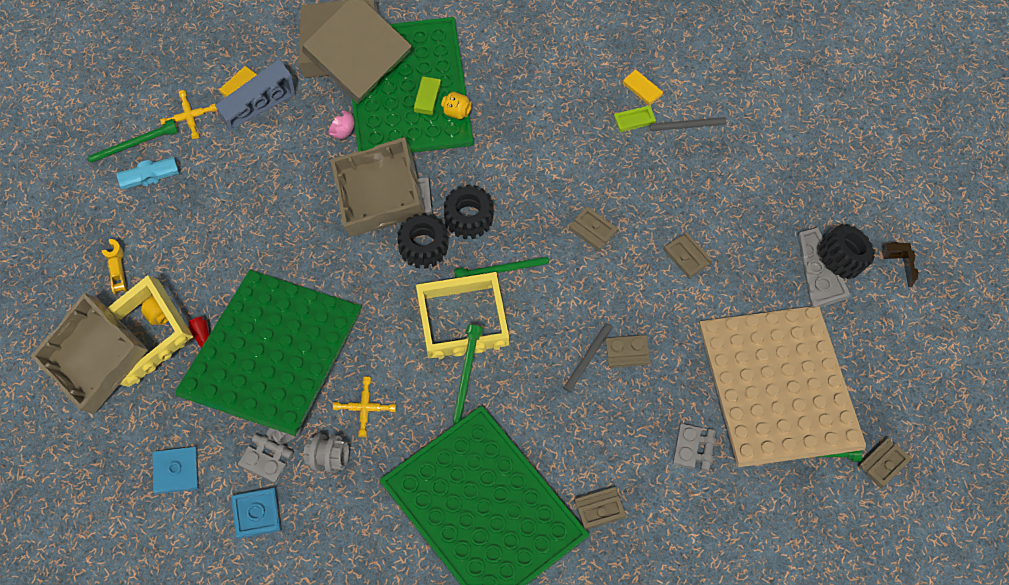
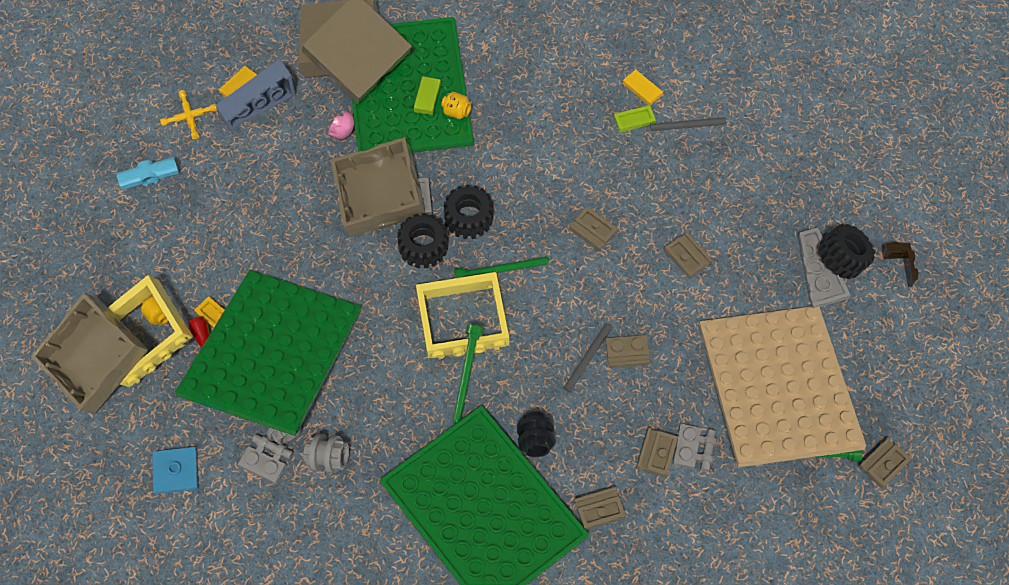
(115, 266): yellow piece -> none
(167, 128): green piece -> none
(210, 311): none -> yellow tile
(255, 513): dark azure plate -> none
(364, 407): yellow piece -> none
(535, 434): none -> black piece
(657, 452): none -> dark tan plate

